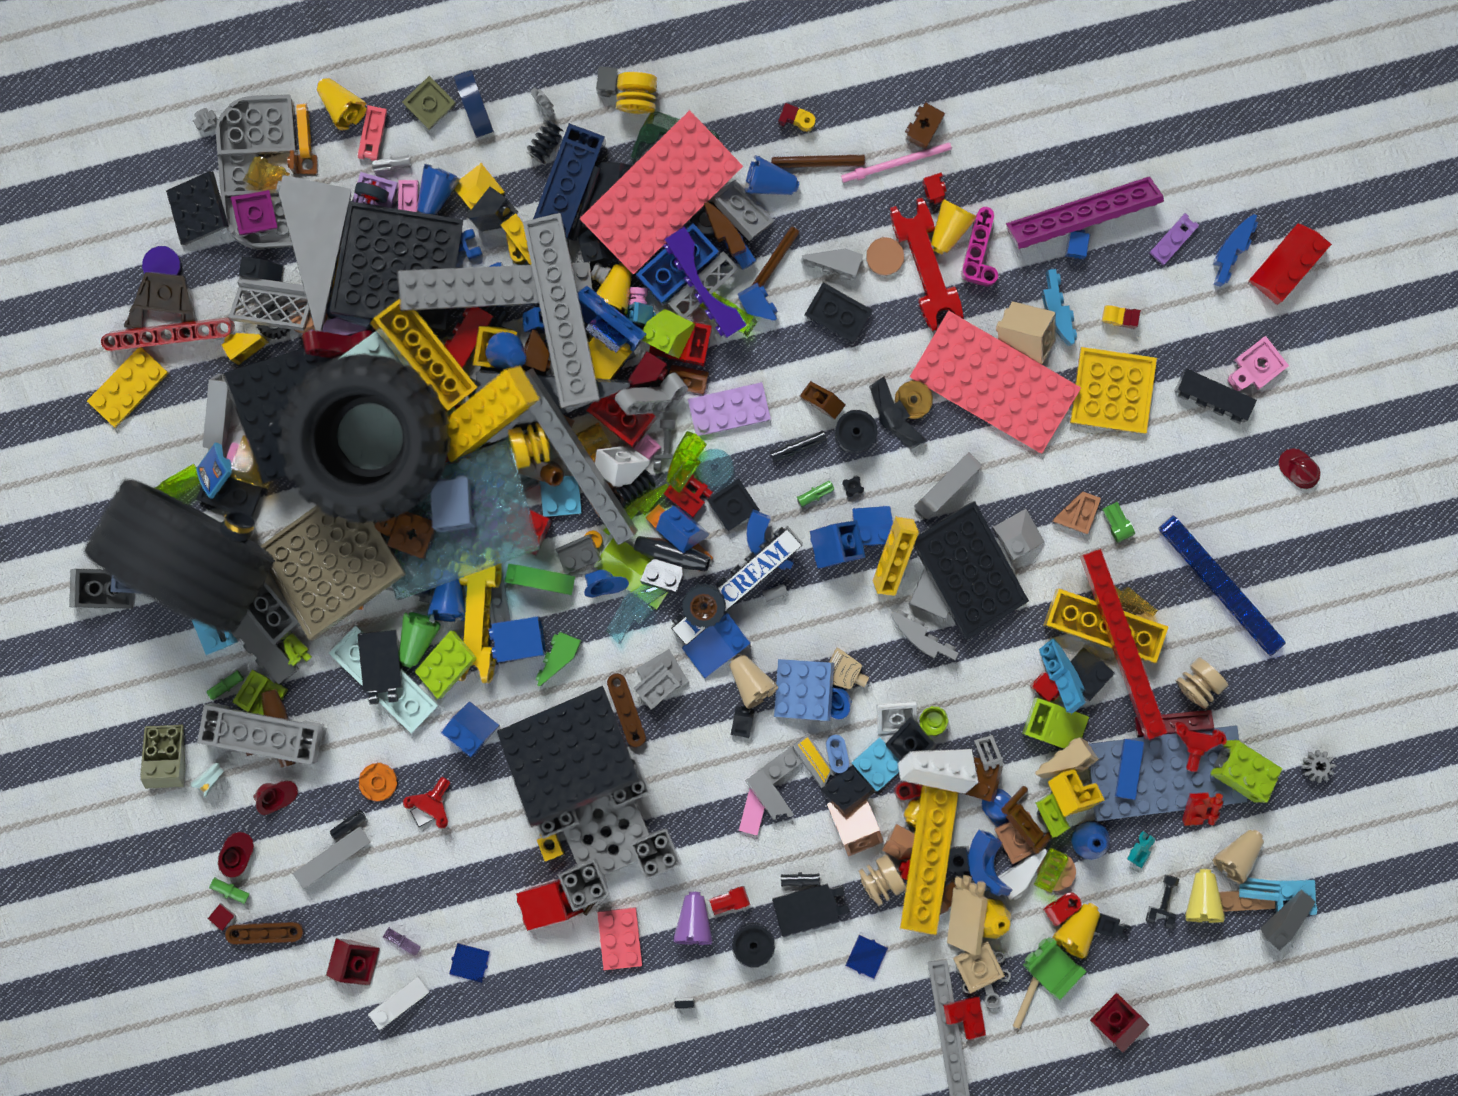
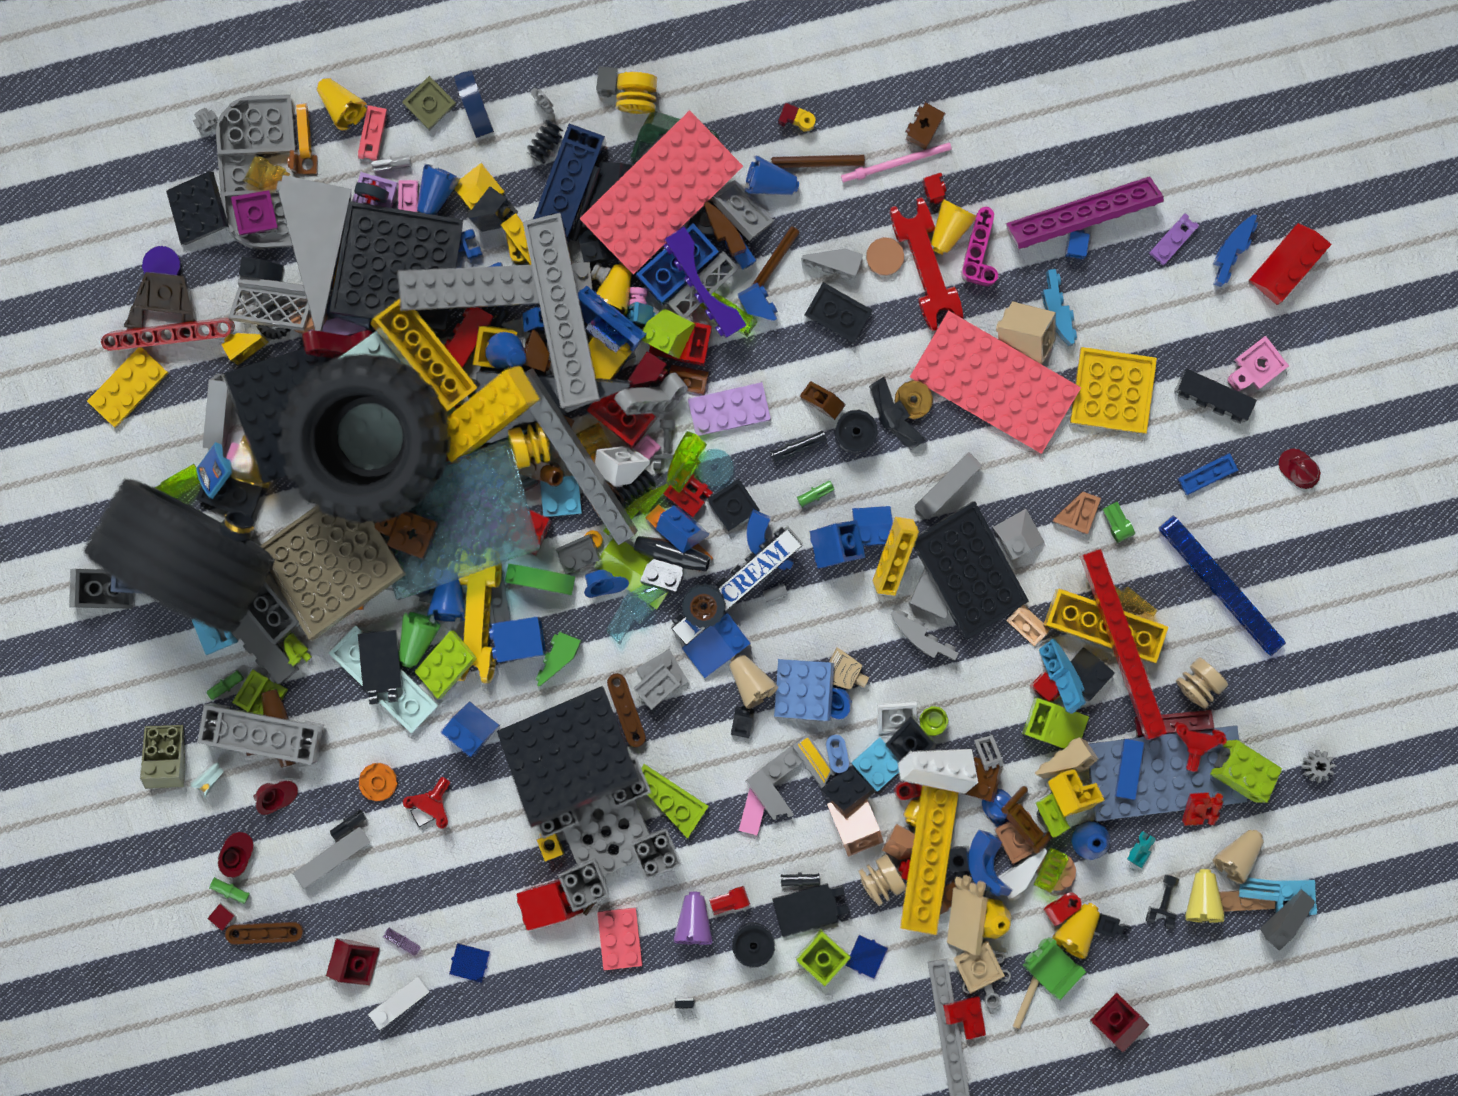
(452, 504): sand blue panel -> none
(674, 801): none -> lime wing
(822, 957): none -> lime brick
(854, 481): black plate -> none
(1028, 625): none -> light nougat slope
(1121, 316): leg -> none
(1207, 474): none -> blue tile

